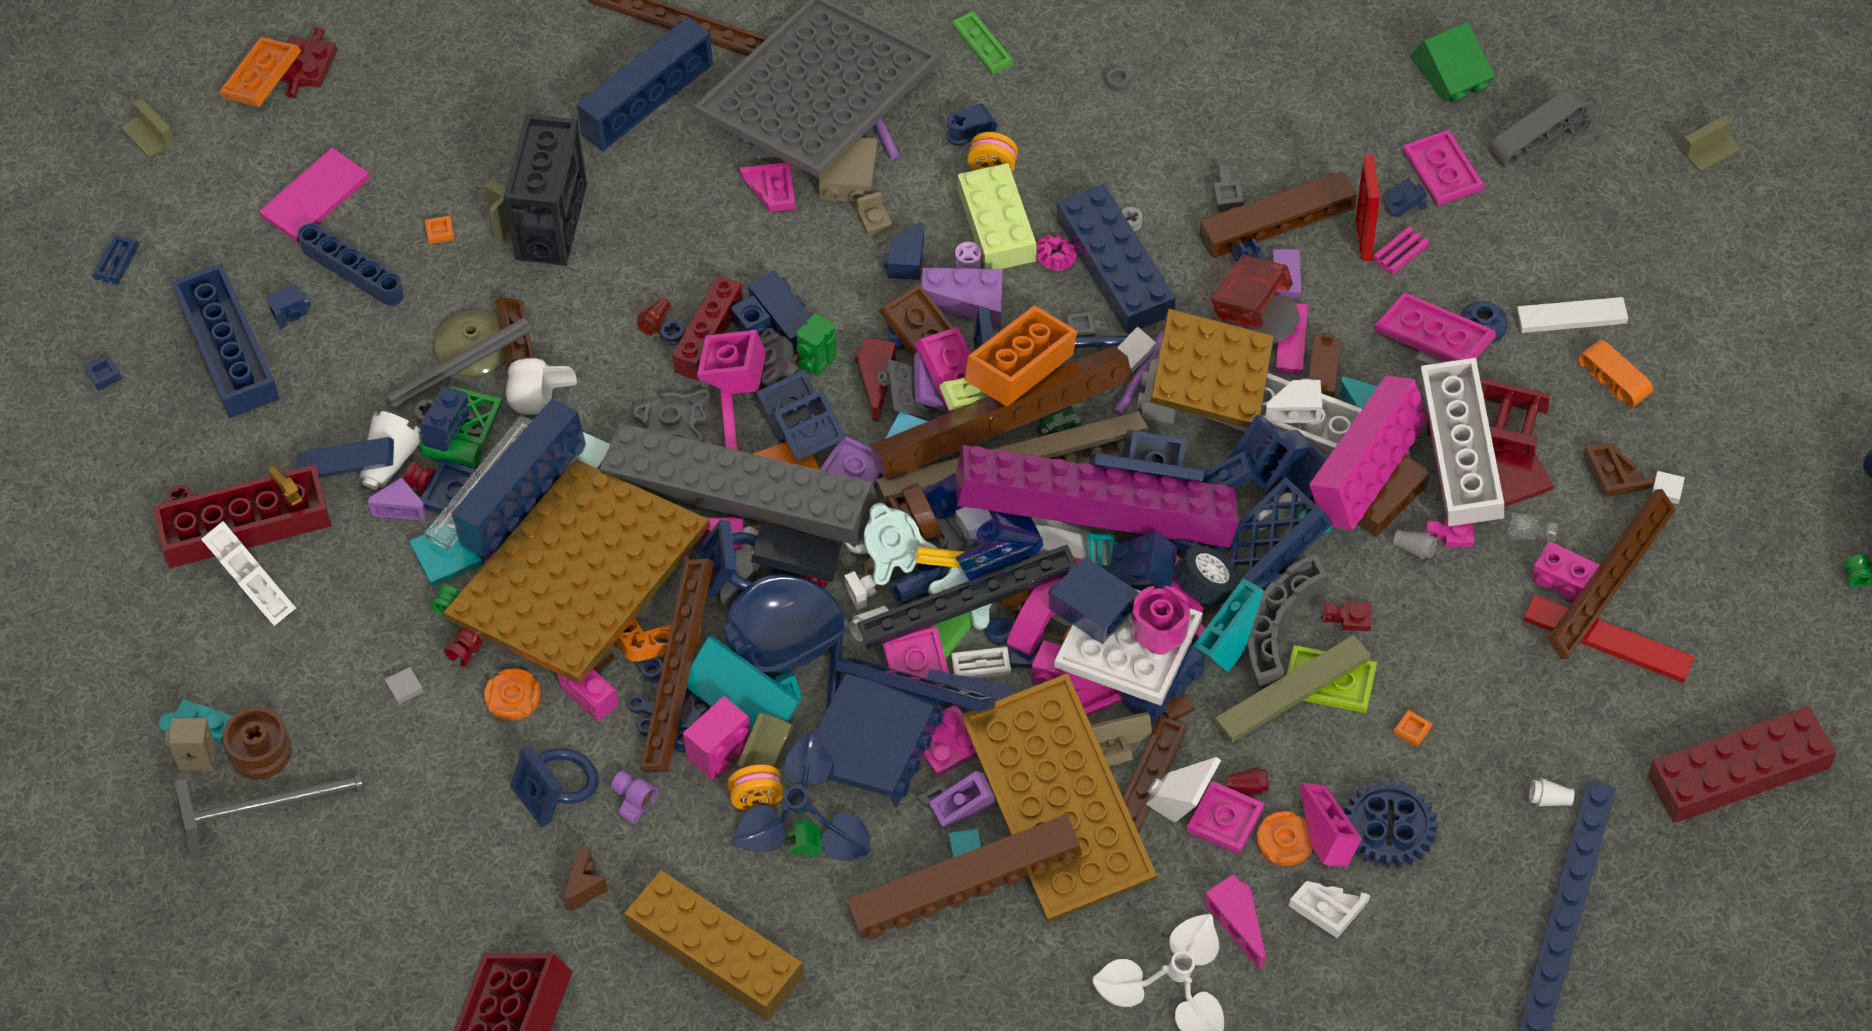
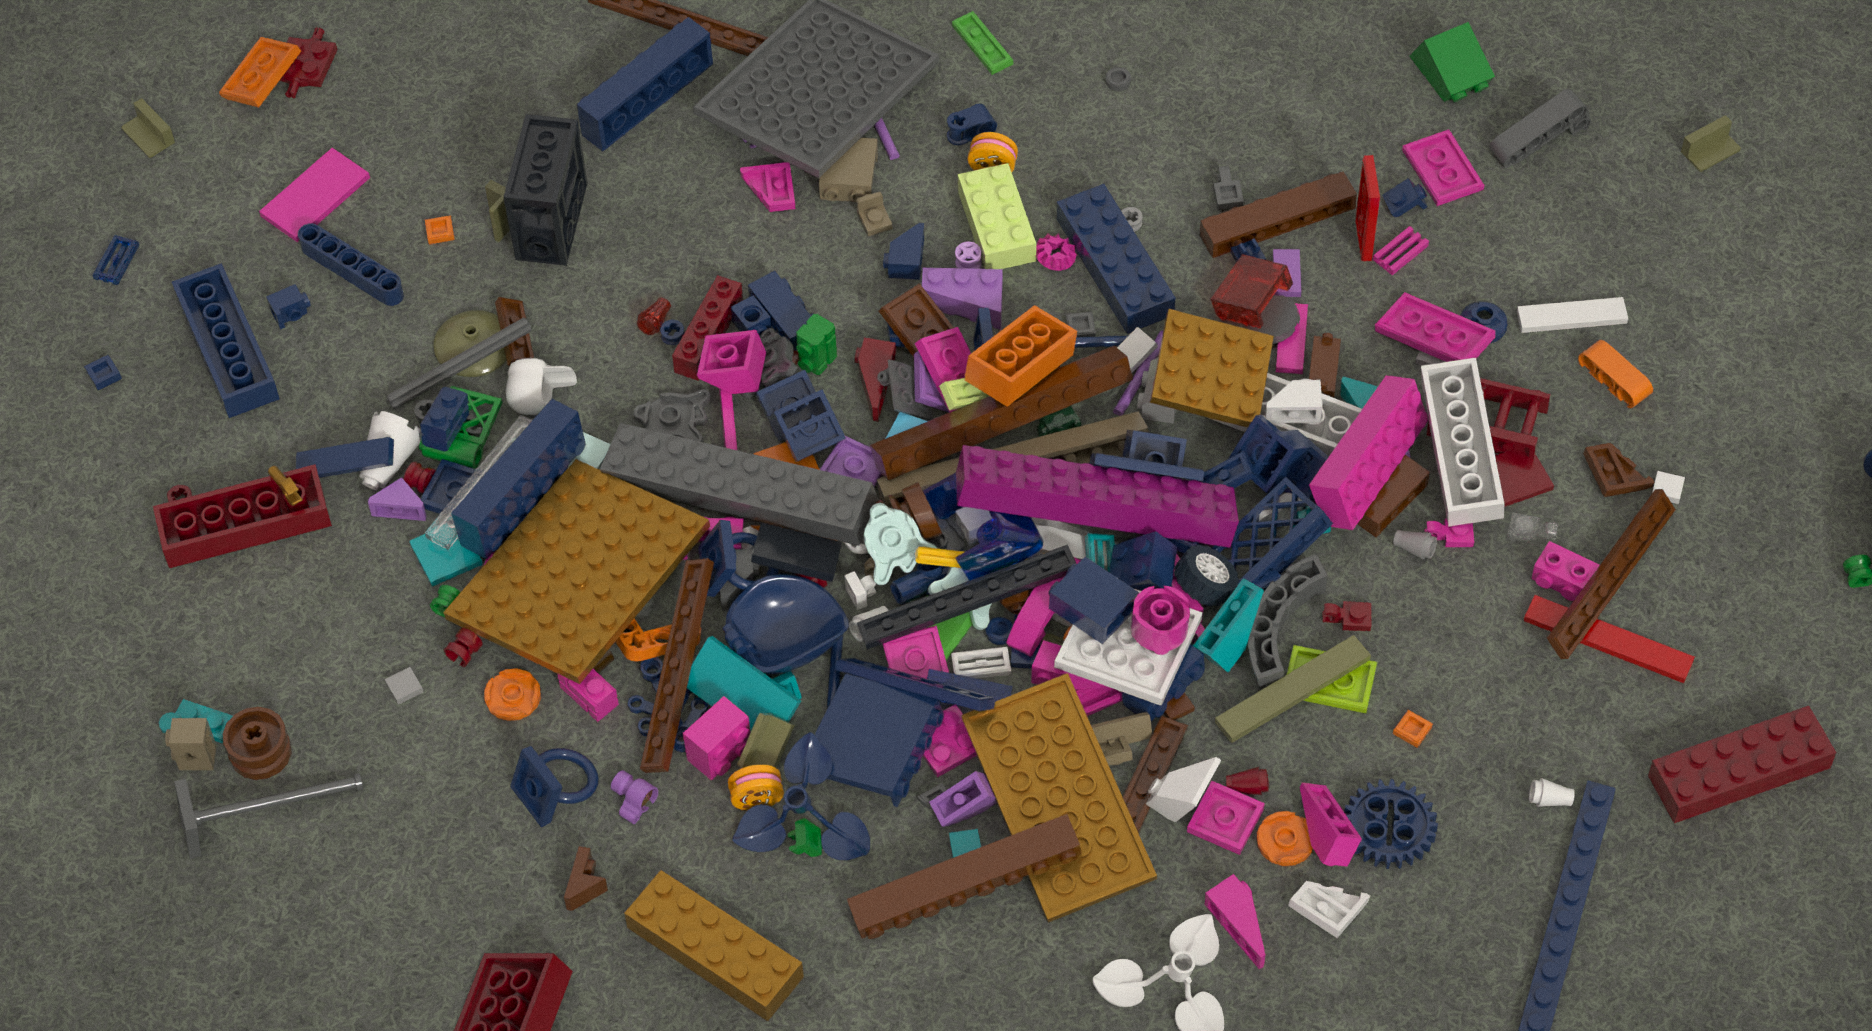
(248, 573): white slope -> none

